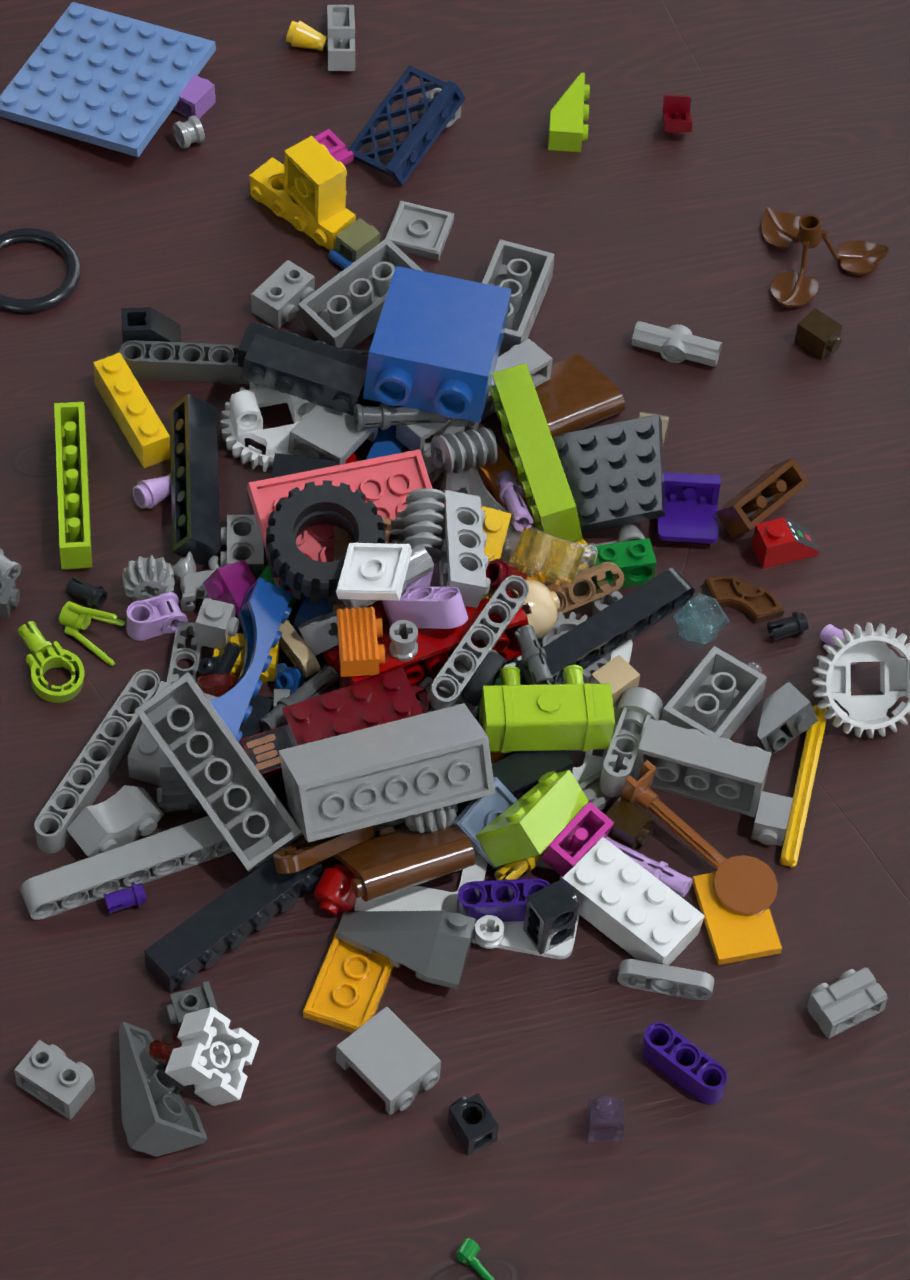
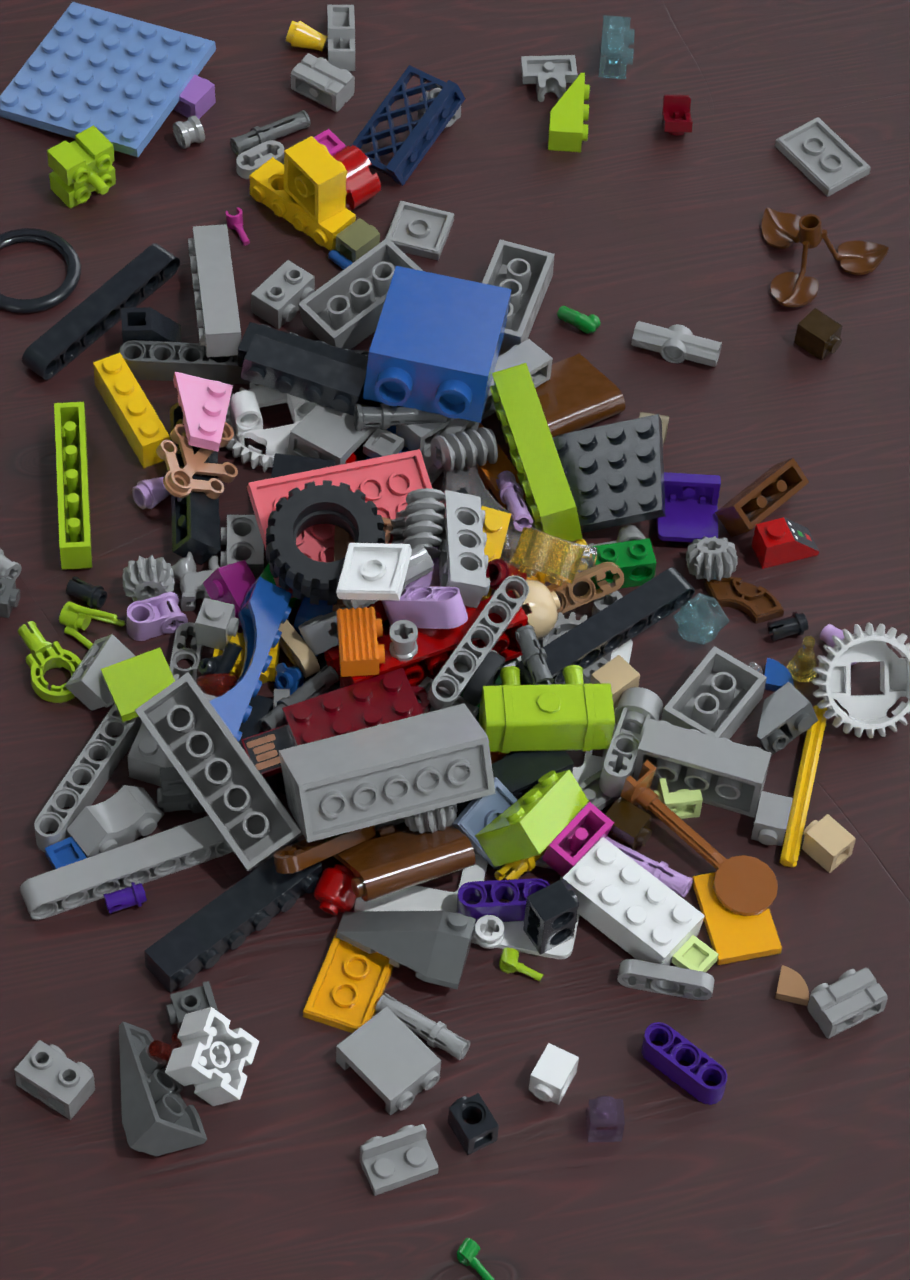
(64, 853): none -> blue plate
(82, 167): none -> lime brick
(87, 679): none -> light grey brick
(100, 311): none -> black beam
(137, 681): none -> lime tile
(180, 481): none -> nougat plant
(203, 408): none -> bright pink wing
(214, 290): none -> light grey brick
(236, 223): none -> dark pink hand
(255, 157): none -> light grey beam
(270, 132): none -> dark grey pin
(323, 82): none -> light grey brick
(359, 181): none -> red brick
(383, 444): none -> light grey plate
(397, 1159): none -> light grey bracket
(434, 1033): none -> light grey pin
(509, 964): none -> lime hand
(549, 73): none -> light grey plate
(553, 1074): none -> white brick
(585, 323): none -> green arm
(615, 47): none -> clear light blue brick
(683, 802): none -> yellowish green bracket
(695, 955): none -> yellowish green plate
(711, 558): none -> light grey gear
(776, 675): none -> blue tile
(792, 987): none -> medium nougat tile
(803, 661): none -> clear yellow cone
(822, 156): none -> light grey tile
(828, 842): none -> tan brick

